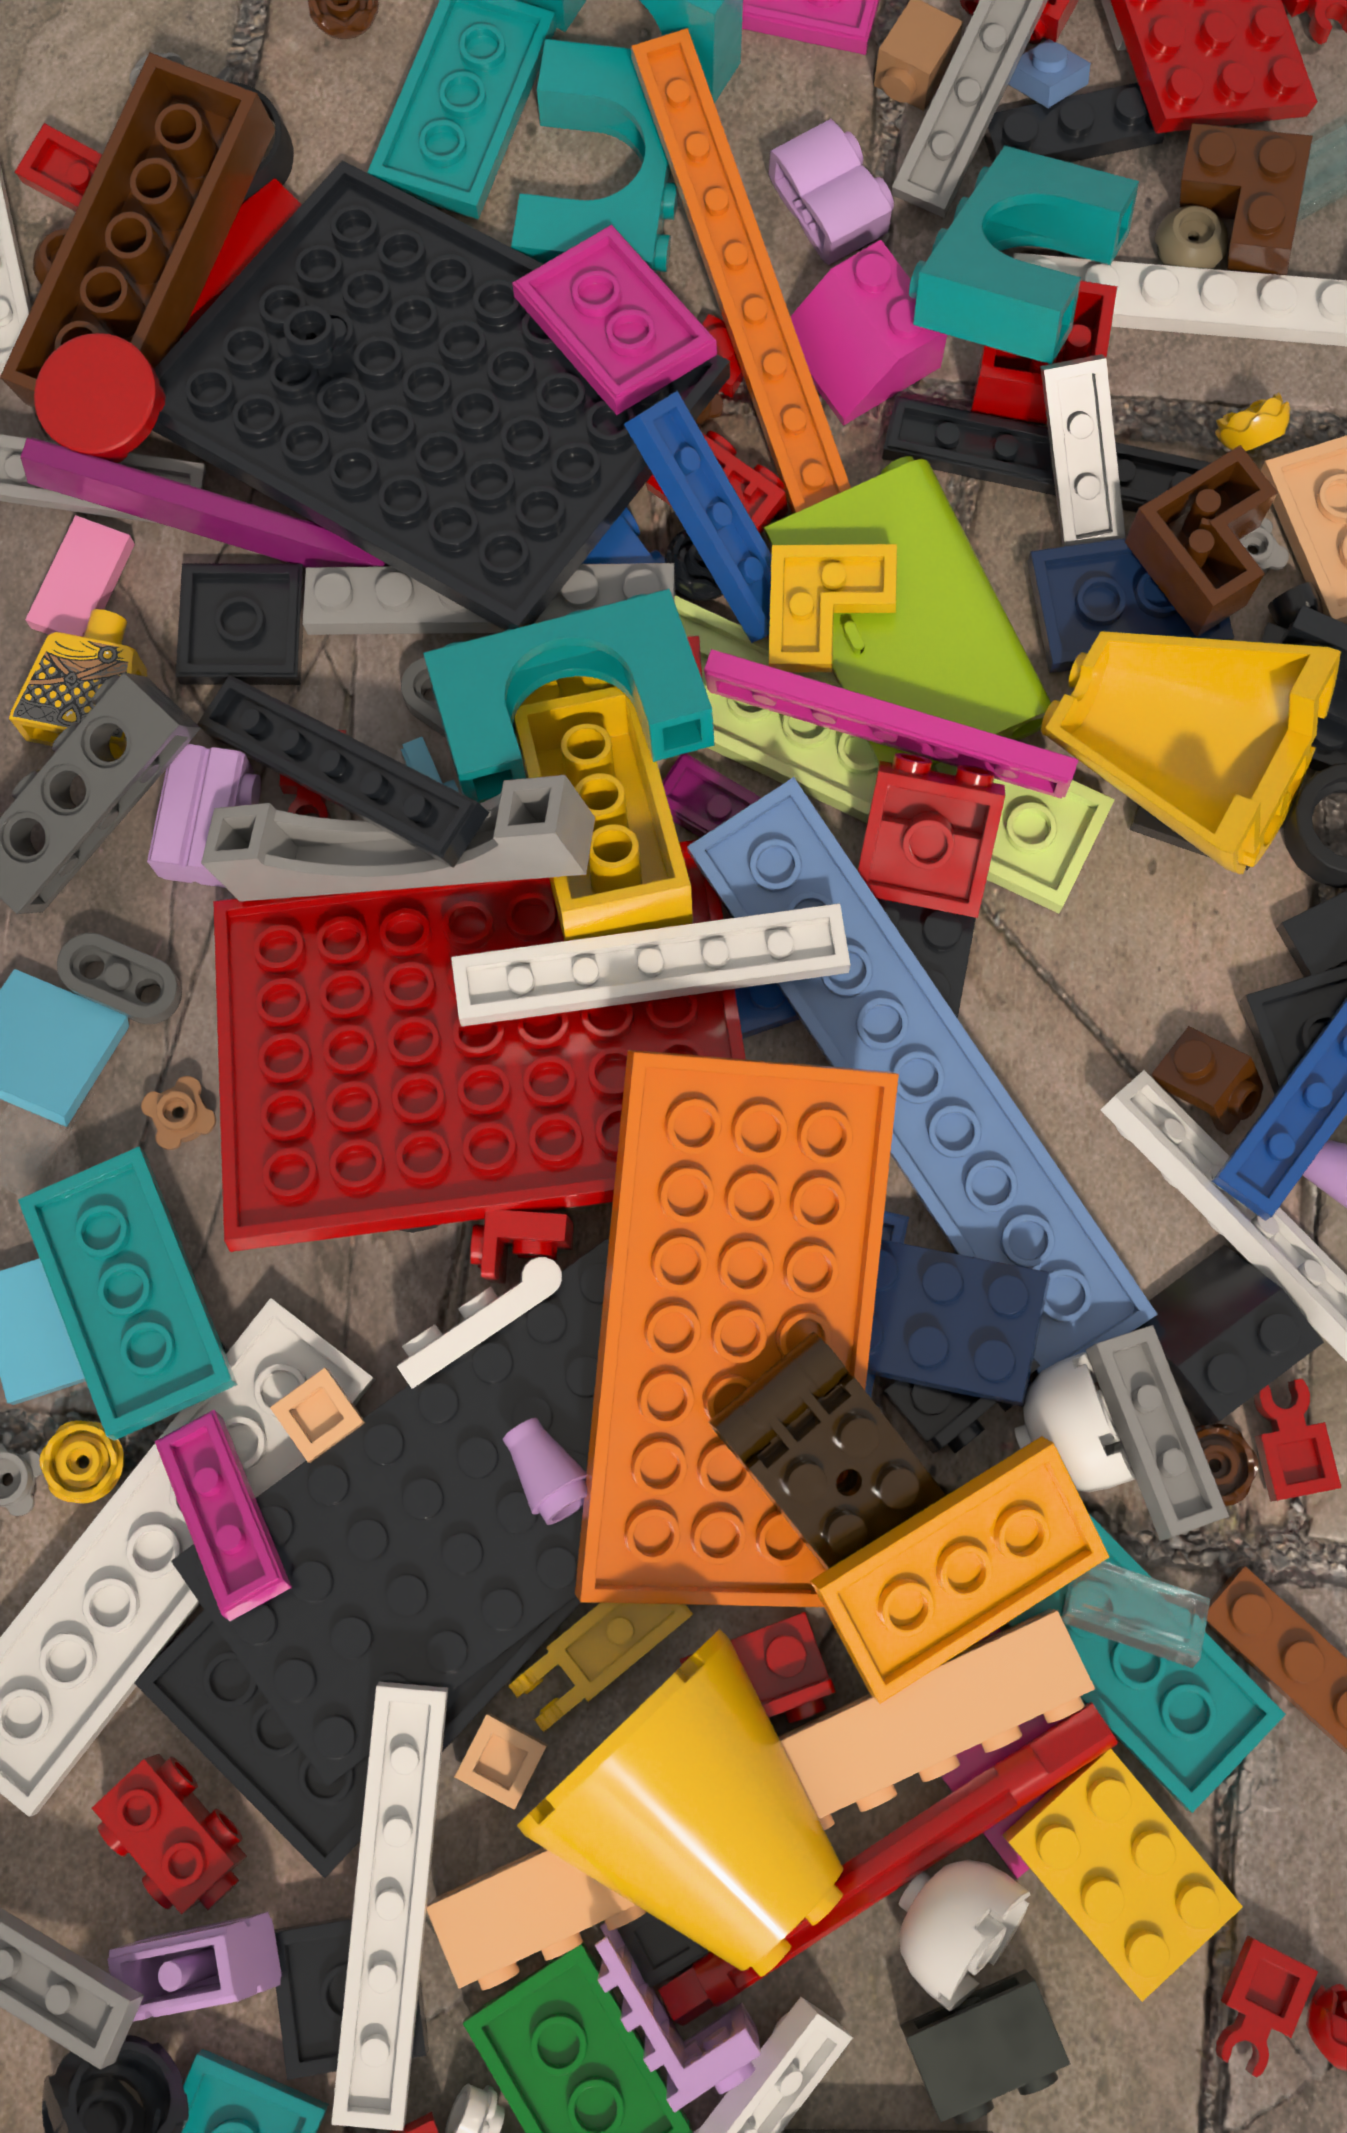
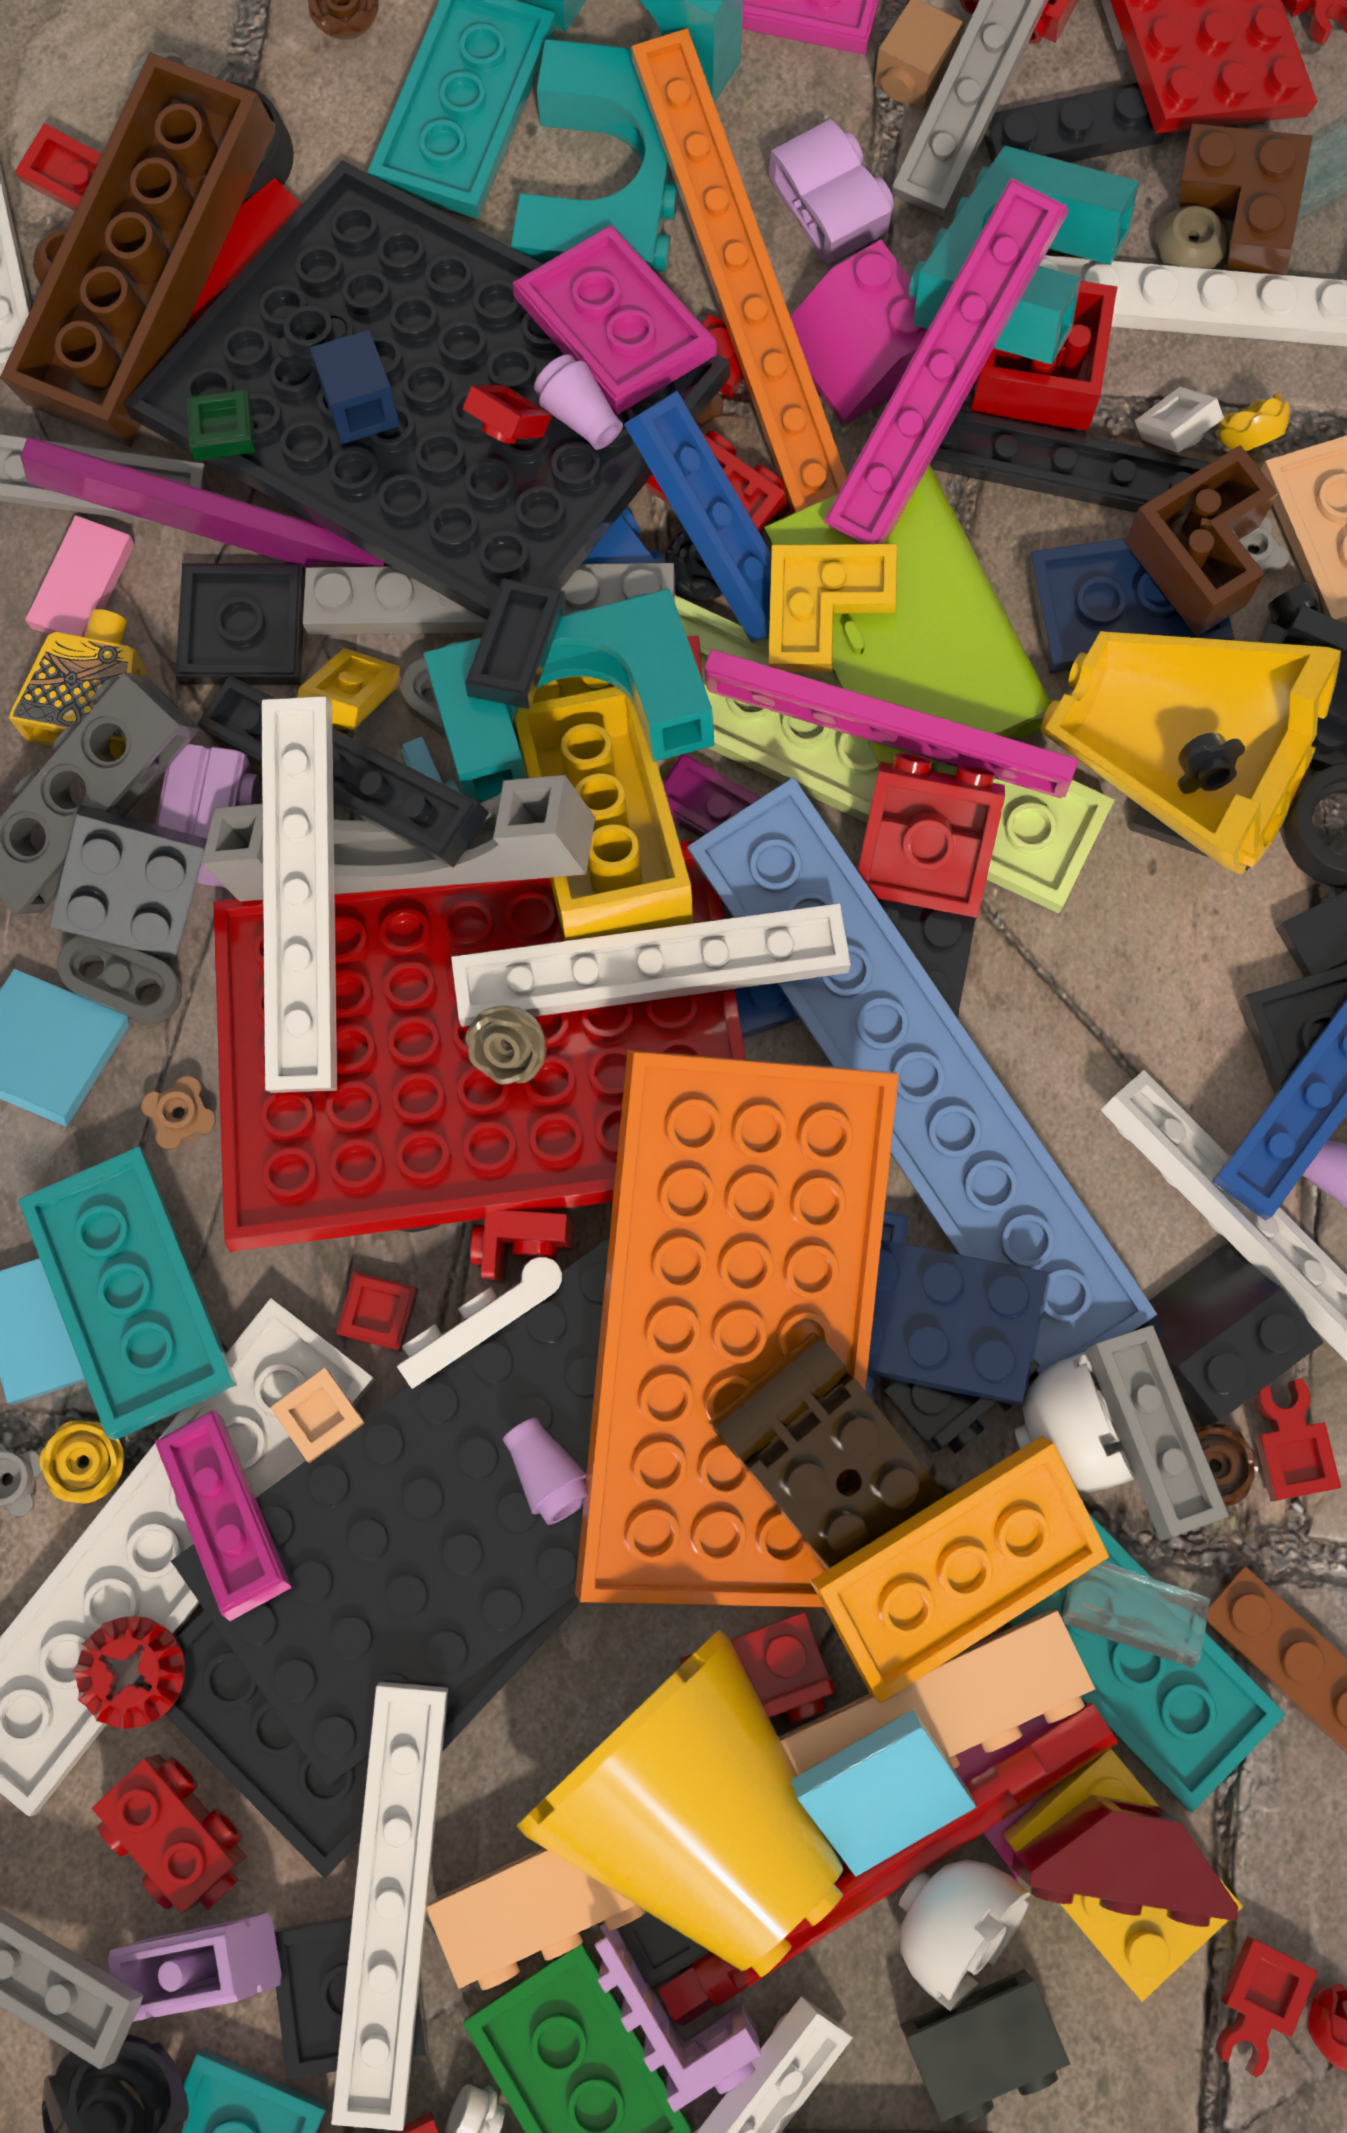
(98, 396): red tile -> none
(127, 882): none -> plate
(160, 1665): none -> red gear
(220, 424): none -> dark green tile
(298, 895): none -> white plate
(353, 685): none -> yellow plate
(355, 386): none -> dark blue brick
(377, 1311): none -> red tile
(495, 1057): none -> dark tan plate
(501, 1761): light nougat plate -> none
(506, 413): none -> red plate
(515, 643): none -> black tile
(575, 398): none -> lavender cone
(599, 1651): yellow hinge -> none
(883, 1793): none -> medium azure tile
(946, 363): none -> dark pink tile
(1050, 73): medium blue plate -> none
(1083, 450): plate -> none
(1126, 1858): none -> dark red slope
(1179, 419): none -> white plate
(1208, 762): none -> black plate
(1211, 1078): reddish brown bracket -> none

